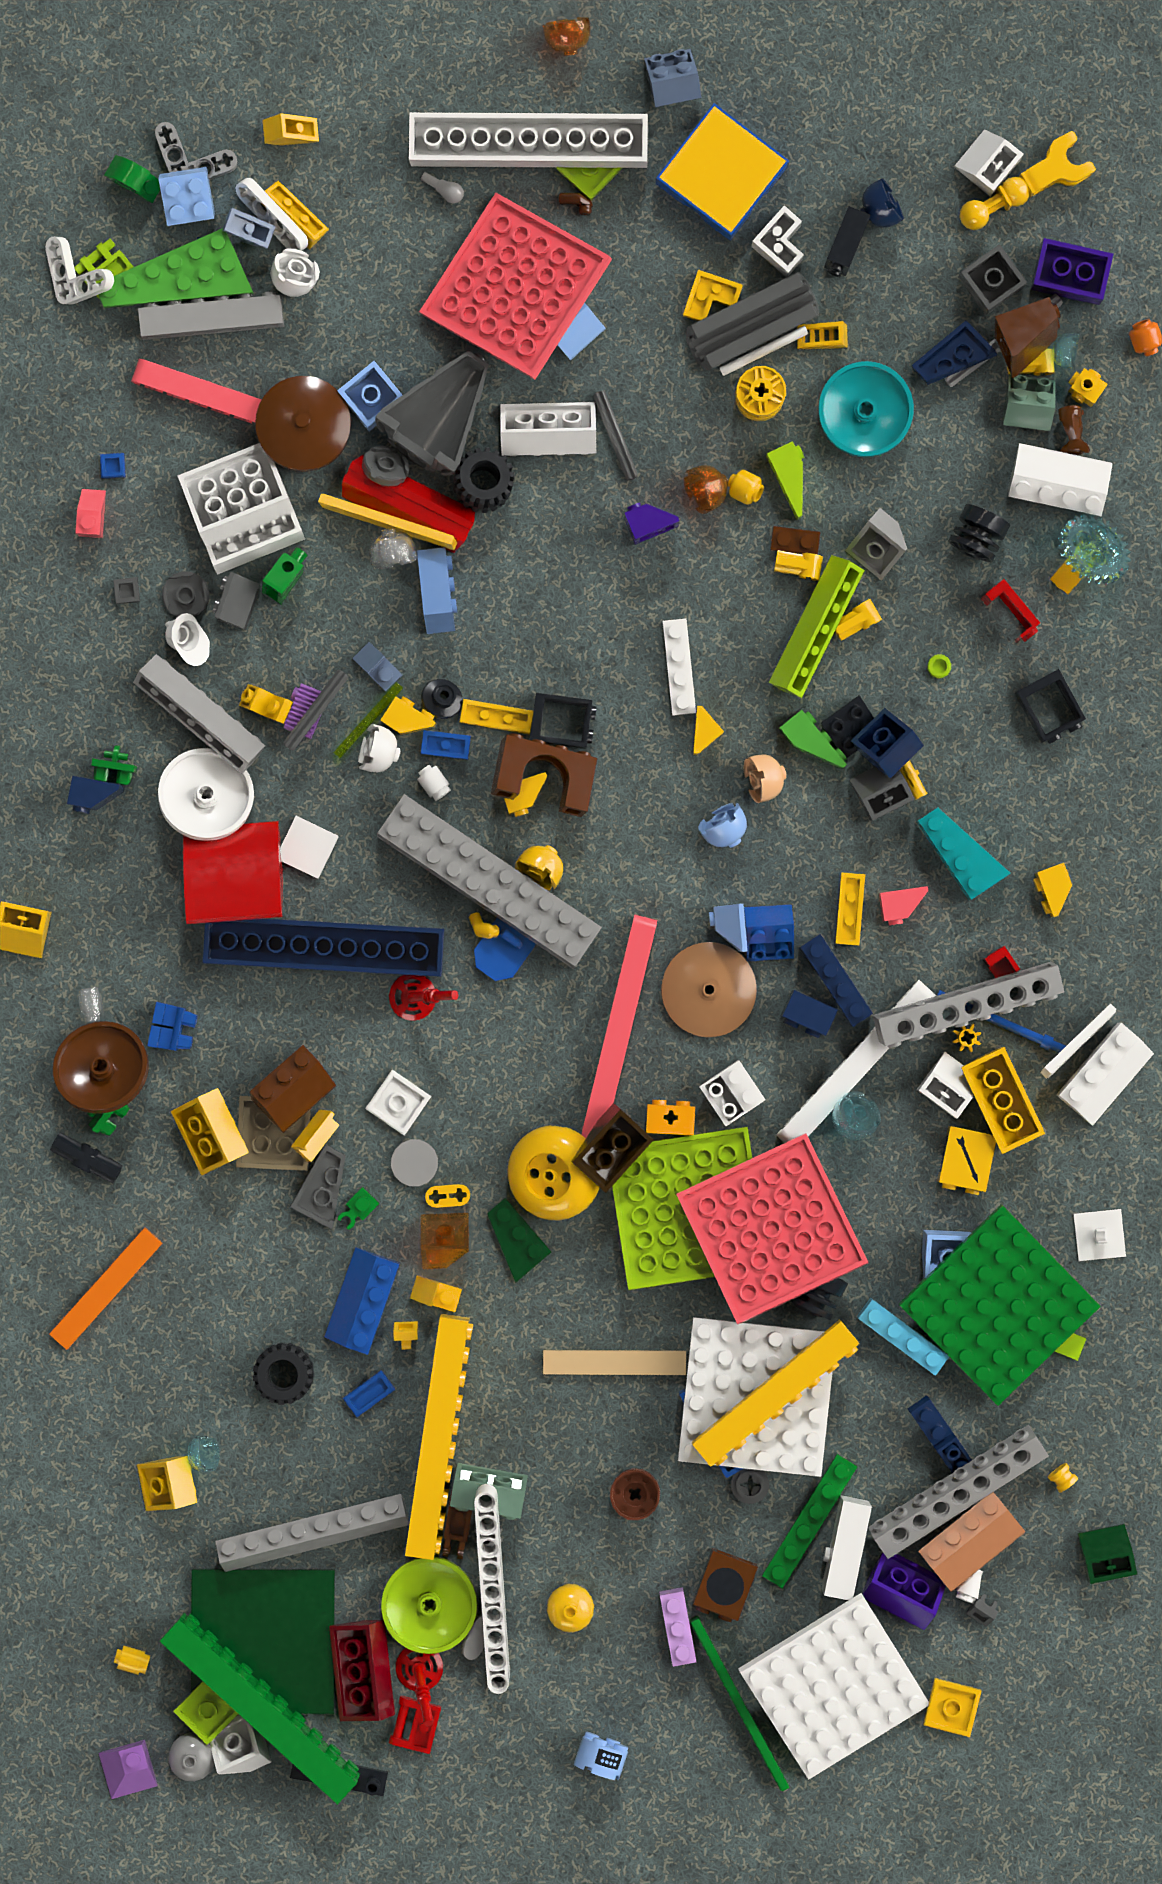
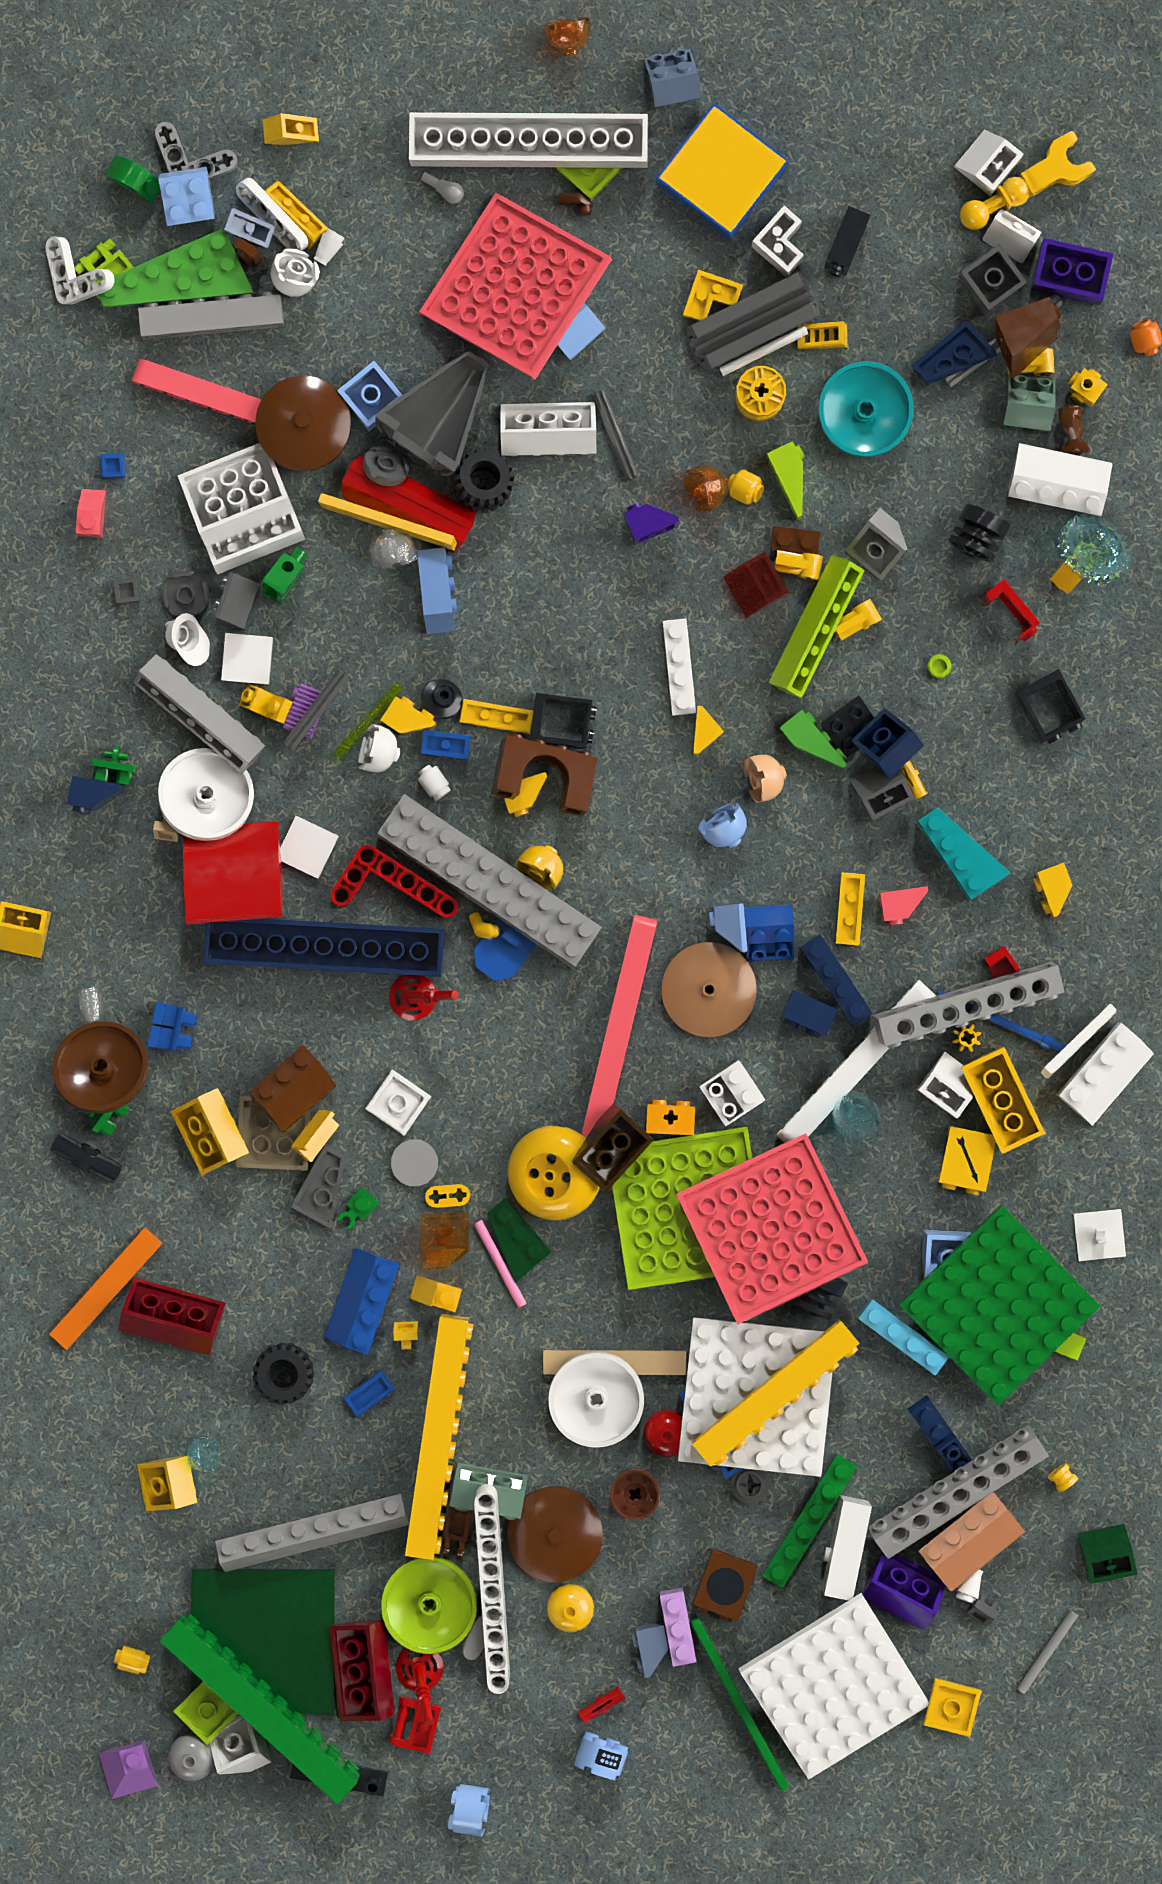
(164, 831): none -> tan tile
(171, 1316): none -> dark red slope
(247, 253): none -> reddish brown plate
(247, 658): none -> white tile
(328, 246): none -> white cone
(377, 666): sand blue slope -> none
(395, 879): none -> red beam
(470, 1809): none -> light blue brick
(500, 1264): none -> bright pink bar
(556, 1534): none -> reddish brown dish
(590, 1711): none -> red pin
(596, 1399): none -> white dish
(652, 1645): none -> sand blue slope
(663, 1433): none -> red cylinder
(755, 584): none -> clear red slope
(881, 205): dark blue cylinder -> none
(1012, 234): none -> white panel
(1047, 1652): none -> light grey bar
(1065, 349): clear light blue hair -> none

